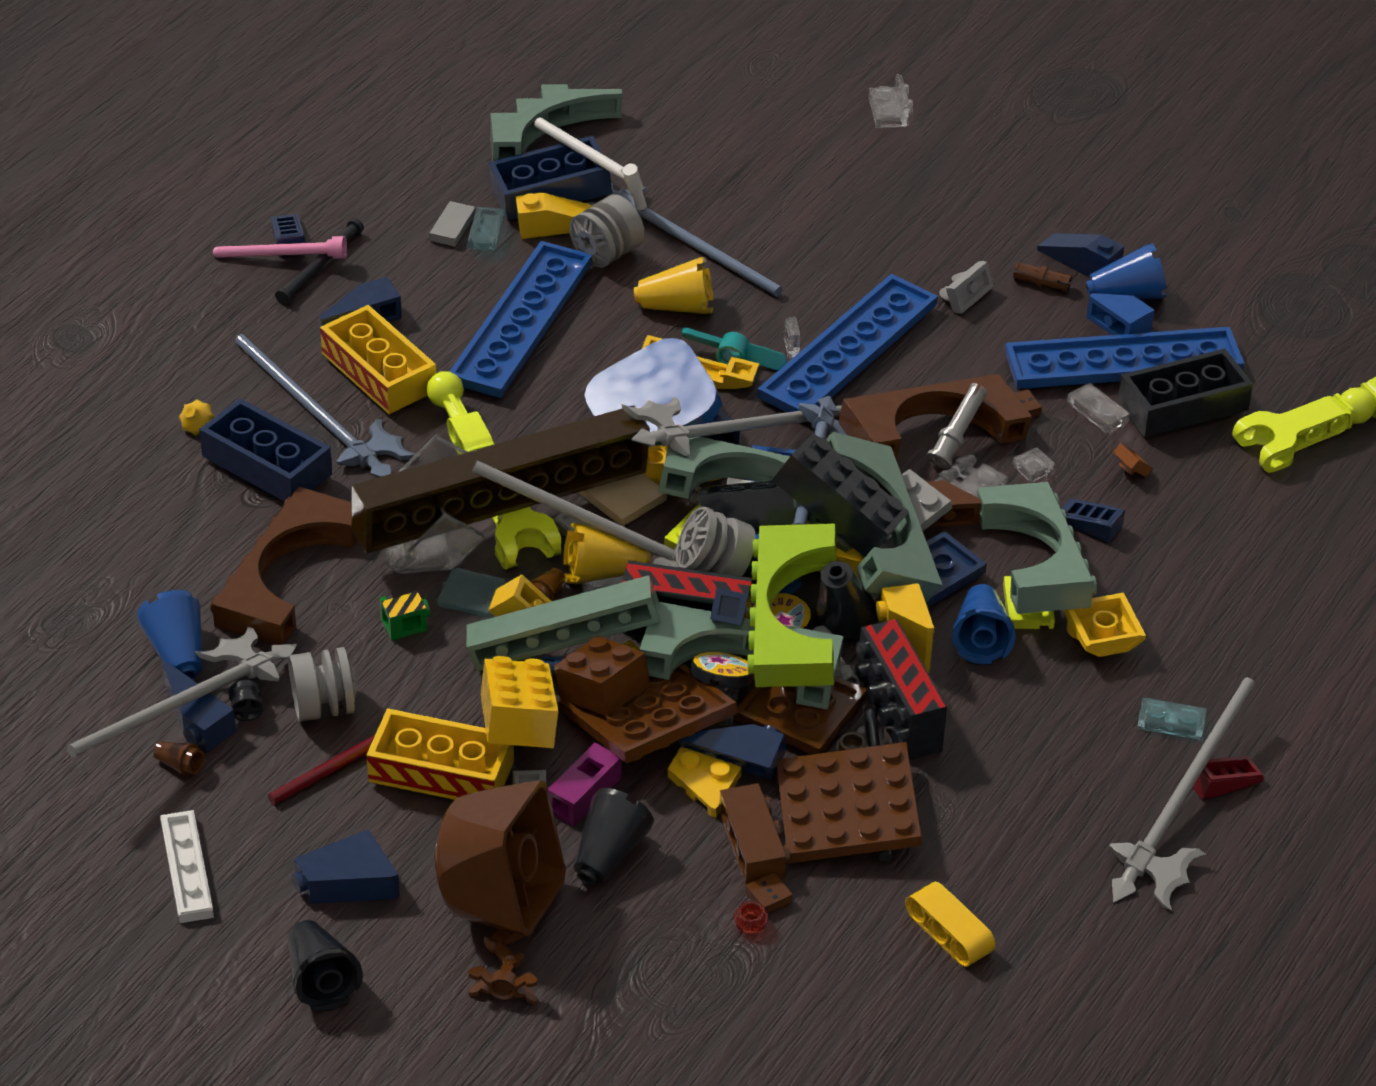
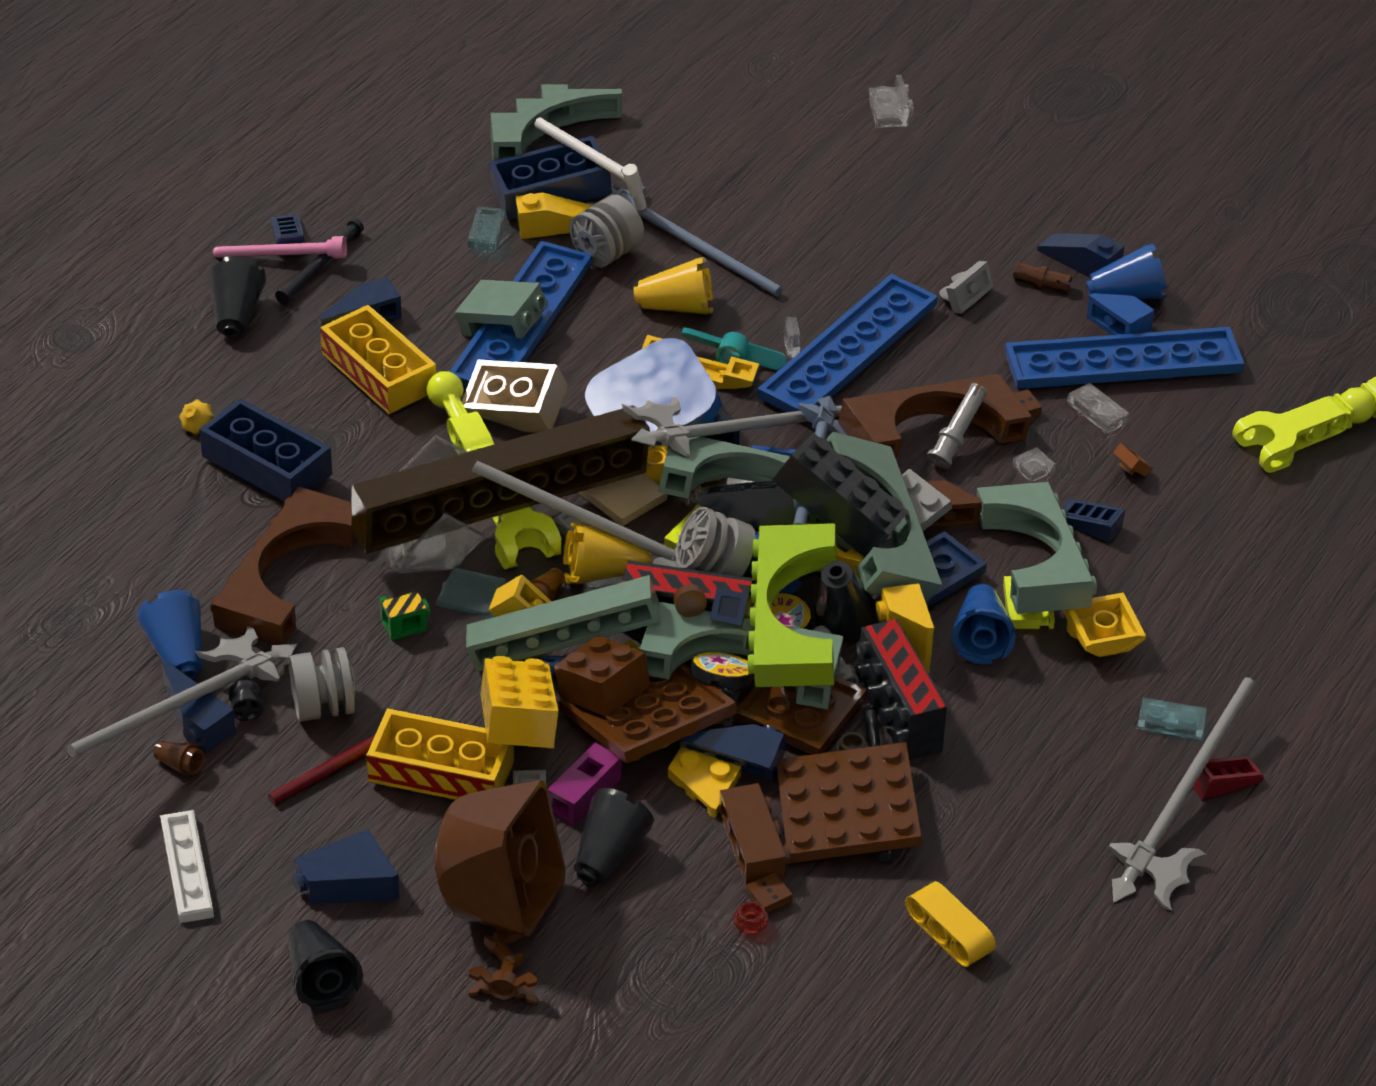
(235, 293): none -> black cone
(357, 451): sand blue piece -> none
(452, 223): light grey tile -> none
(501, 303): none -> sand green panel
(516, 394): none -> tan slope
(690, 600): none -> reddish brown tile
(973, 478): clear plate -> none
(1185, 392): black brick -> none

